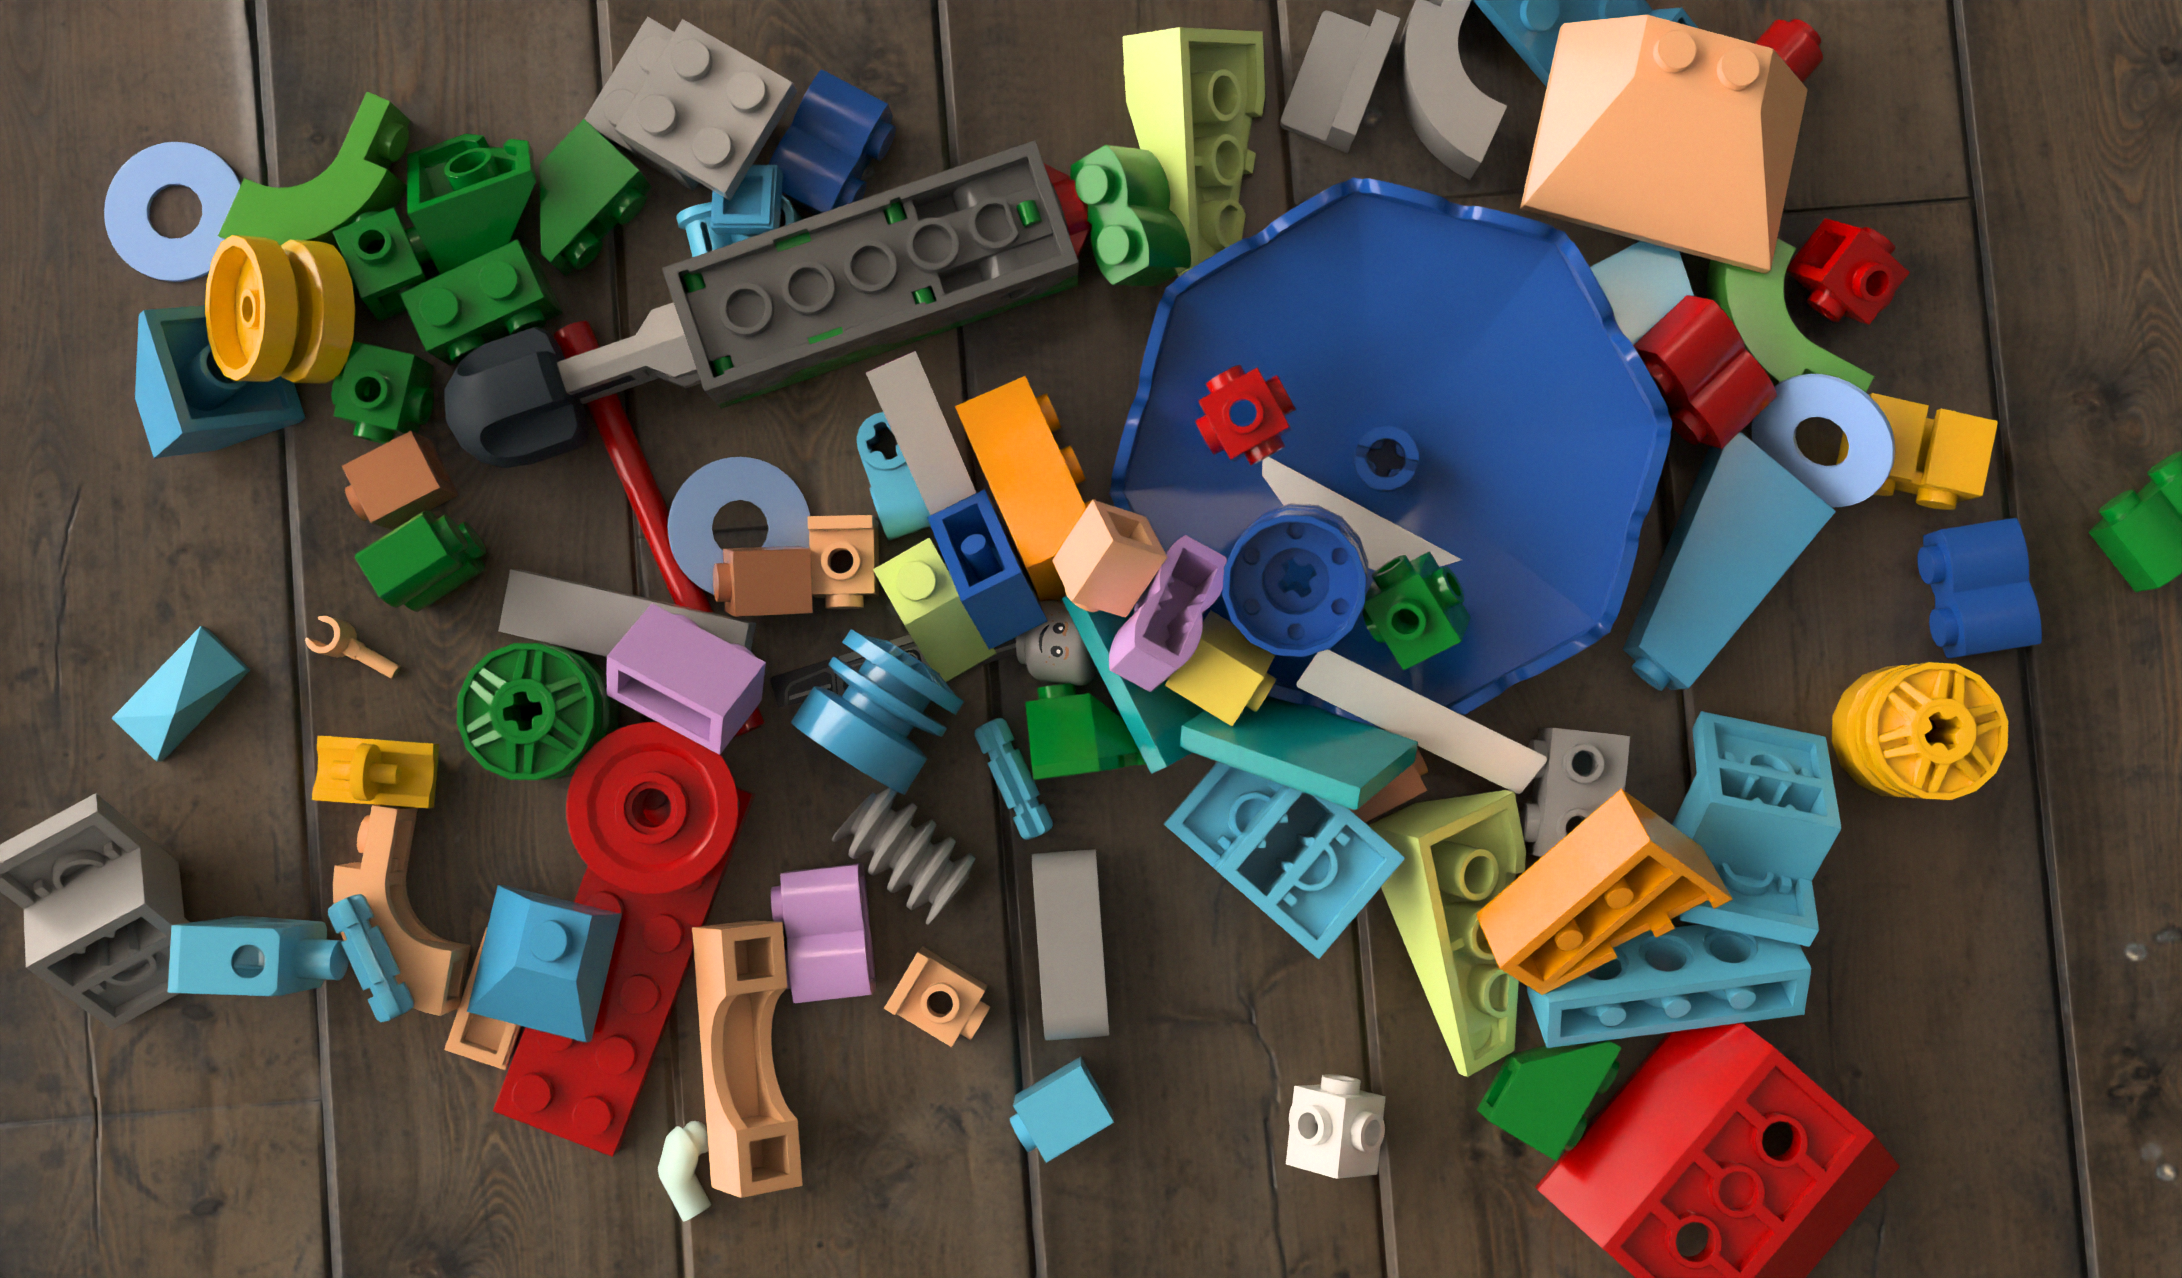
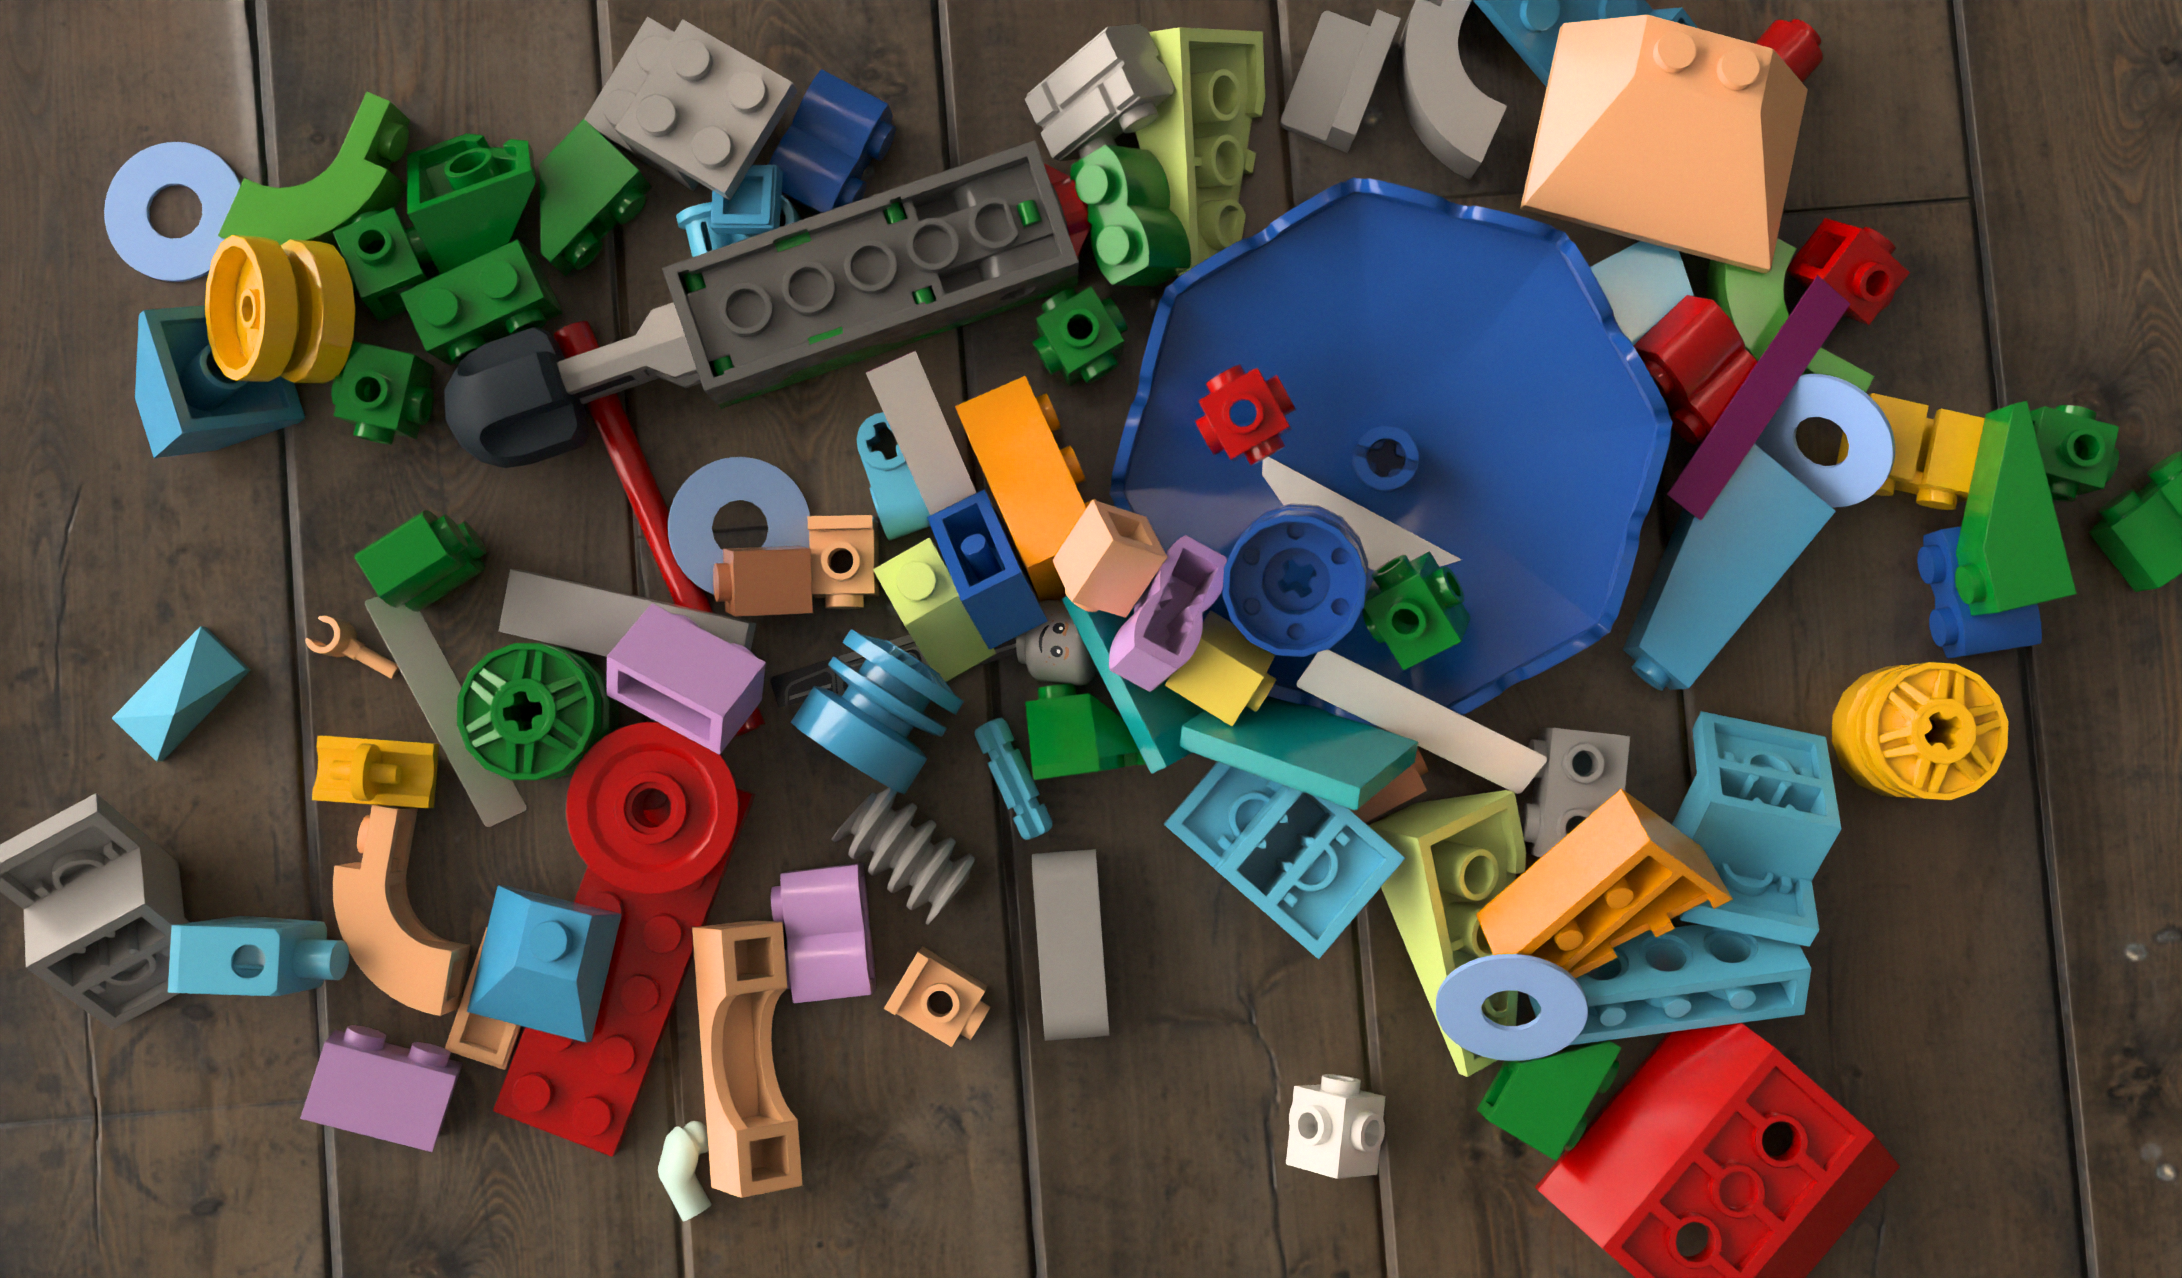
(370, 957): medium azure axle -> none
(382, 1088): none -> lavender brick
(398, 481): nougat brick -> none
(437, 694): none -> white sticker
(1060, 1111): medium azure brick -> none
(1084, 358): none -> green brick
(1100, 93): none -> light grey brick
(1556, 990): none -> light blue gear
(1759, 398): none -> magenta sticker
(2010, 530): none -> green slope
(2075, 450): none -> green brick

